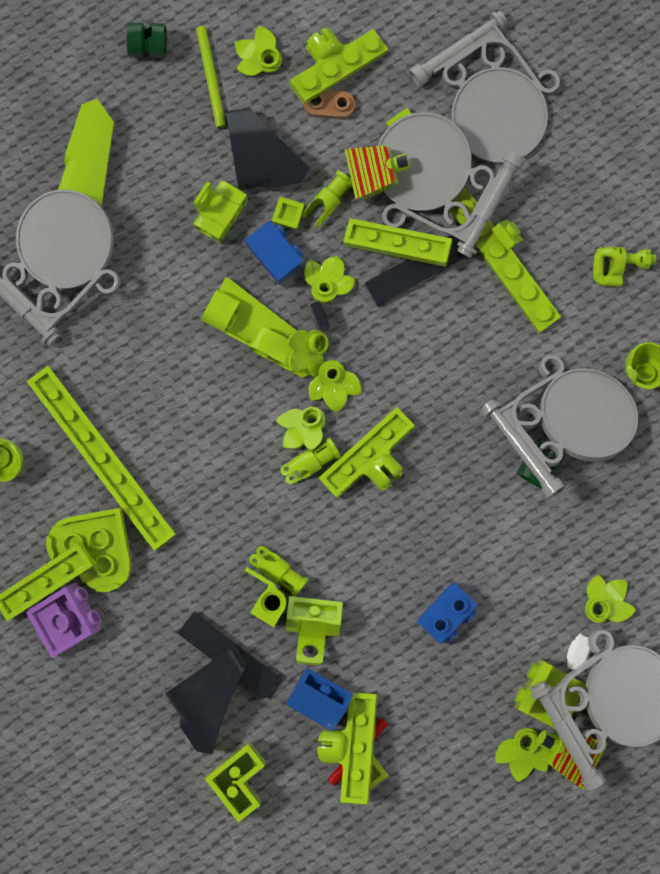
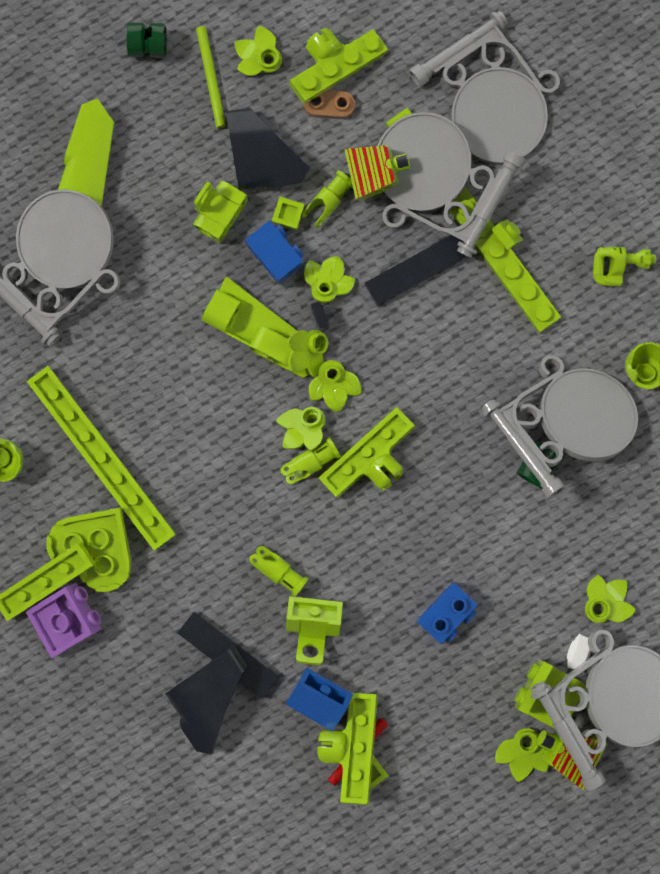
(231, 783): lime brick -> none
(260, 609): lime piece -> none
(397, 242): lime plate -> none

